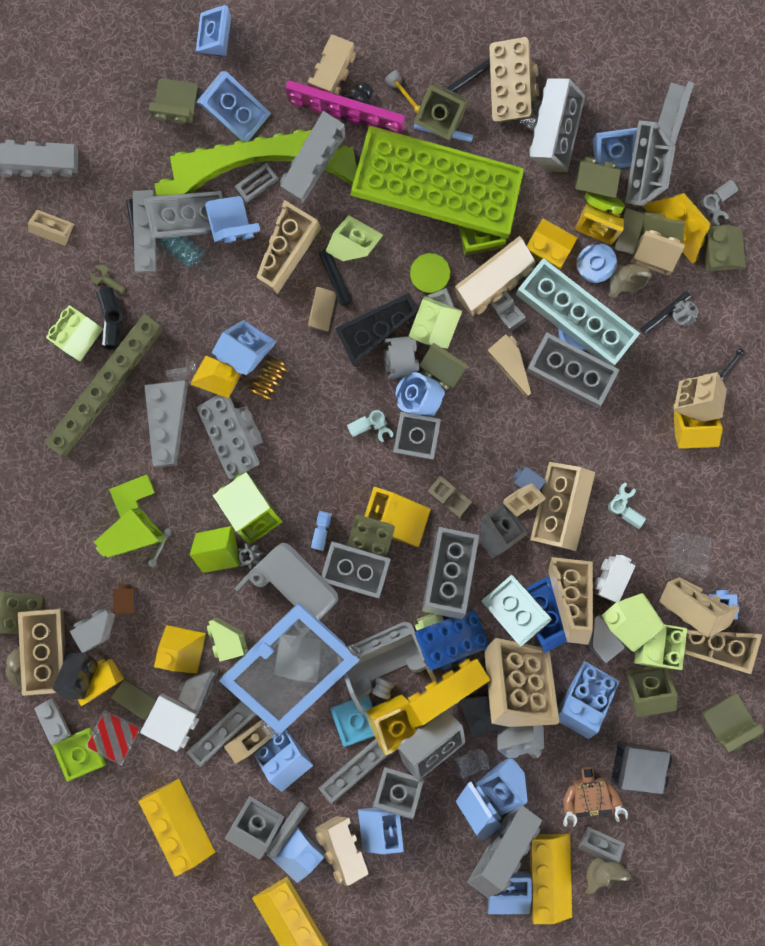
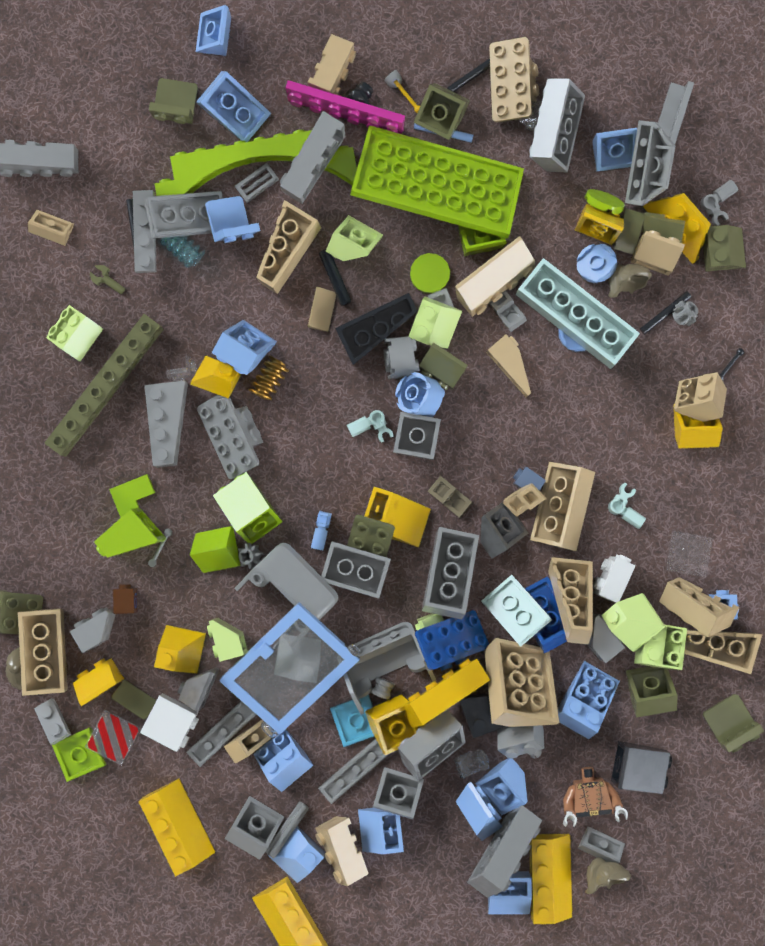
(75, 676): black brick -> none
(109, 307): black piece -> none
(551, 244): yellow slope -> none
(572, 370): light grey brick -> none
(597, 177): olive slope -> none

